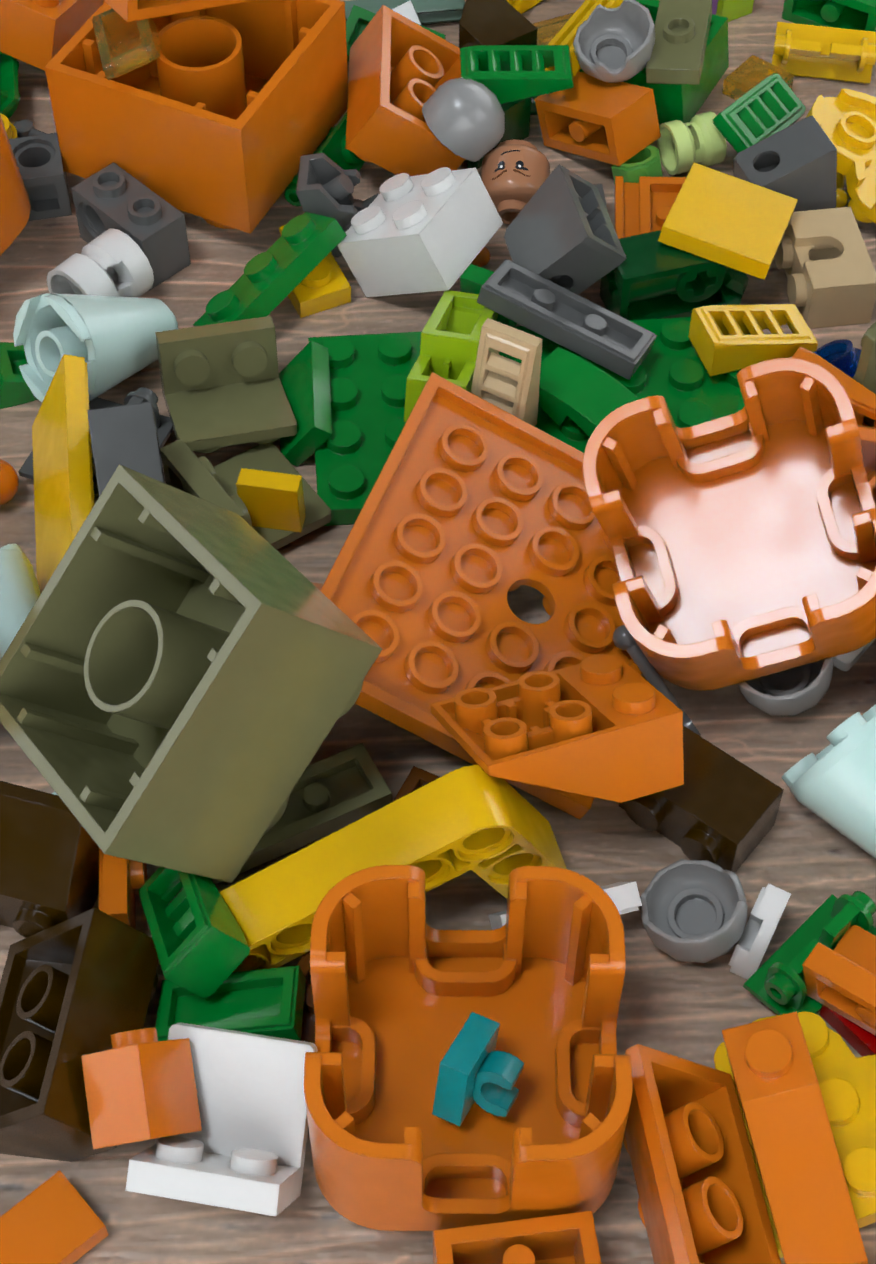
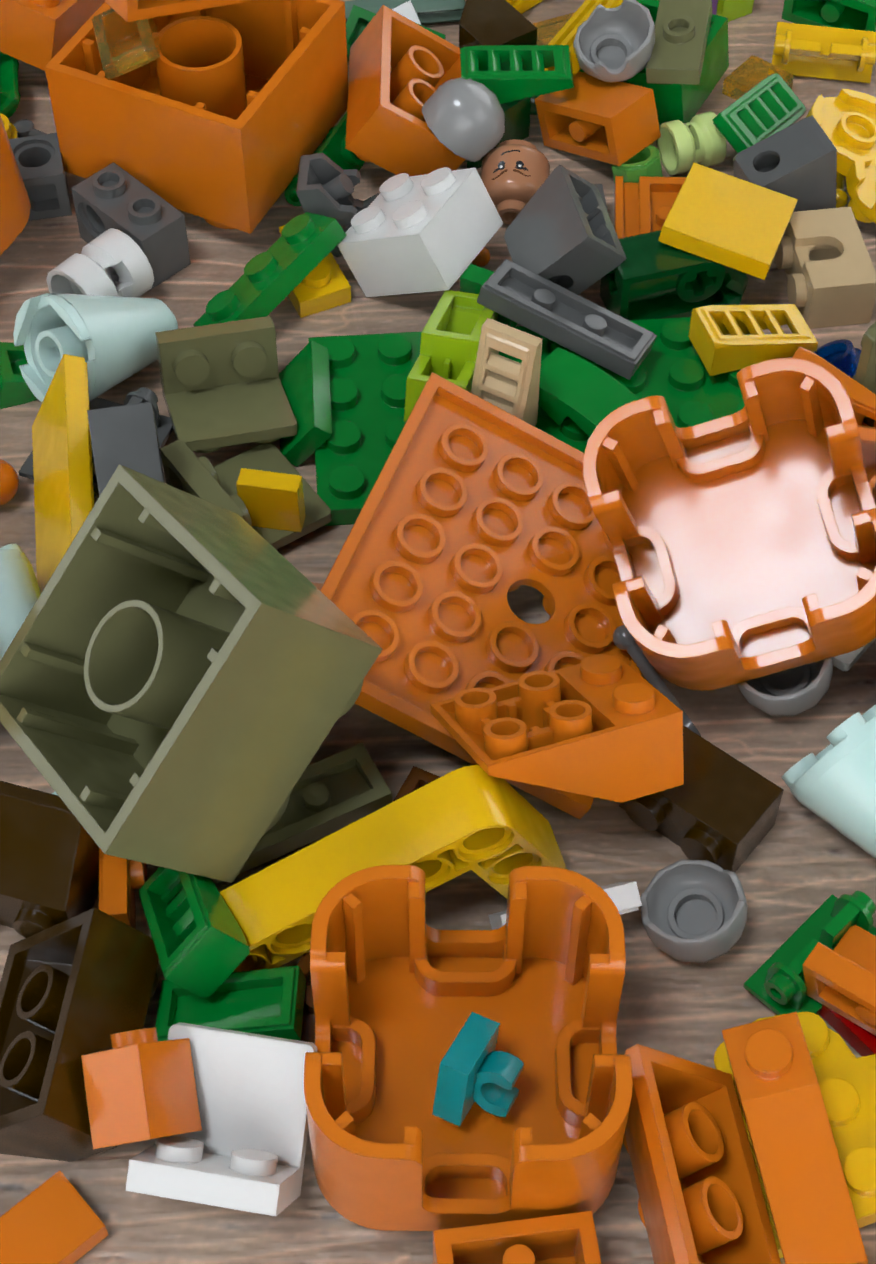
(758, 931): white tile -> none

